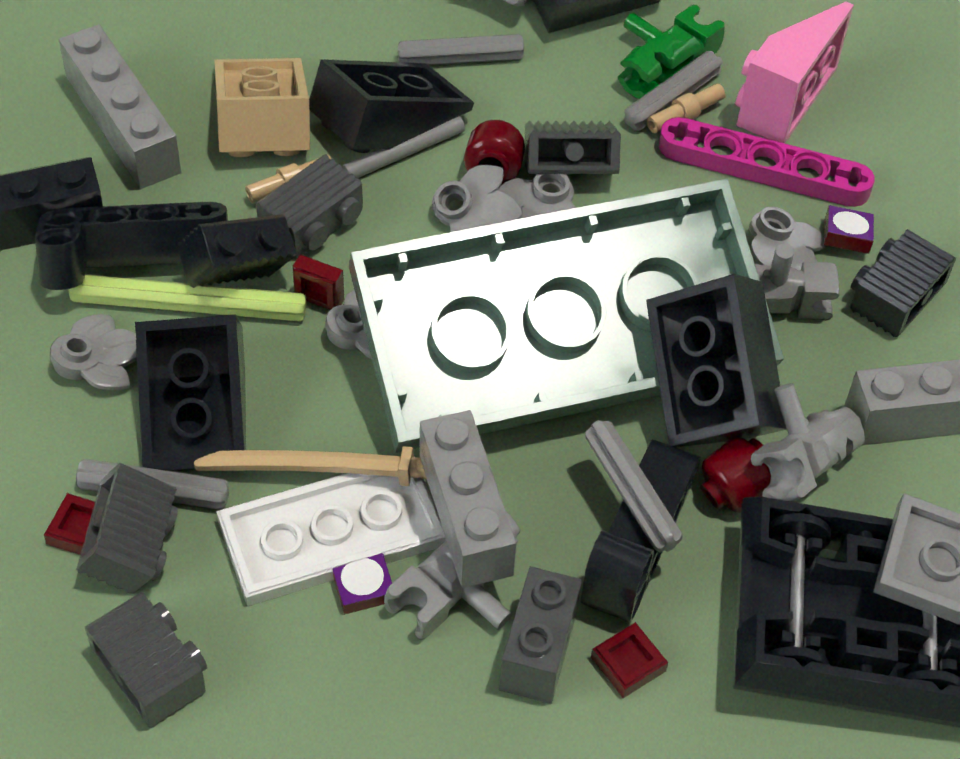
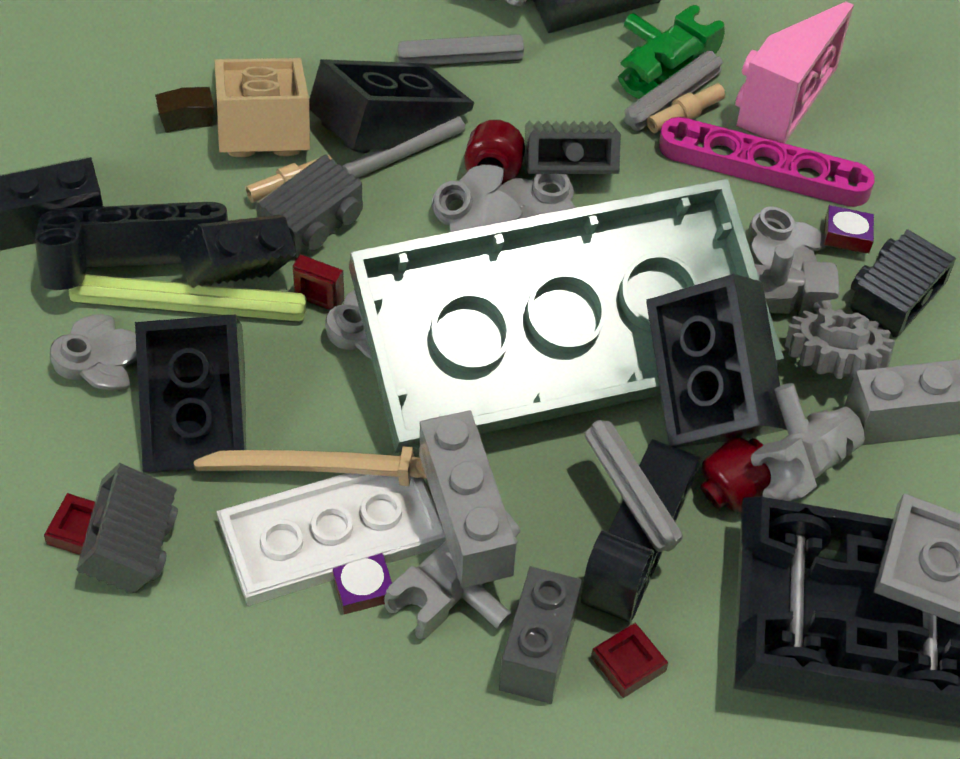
(120, 106): light grey brick -> none
(147, 658): dark grey brick -> none
(185, 108): none -> dark brown piece
(191, 489): light grey axle -> none
(838, 342): none -> light grey gear

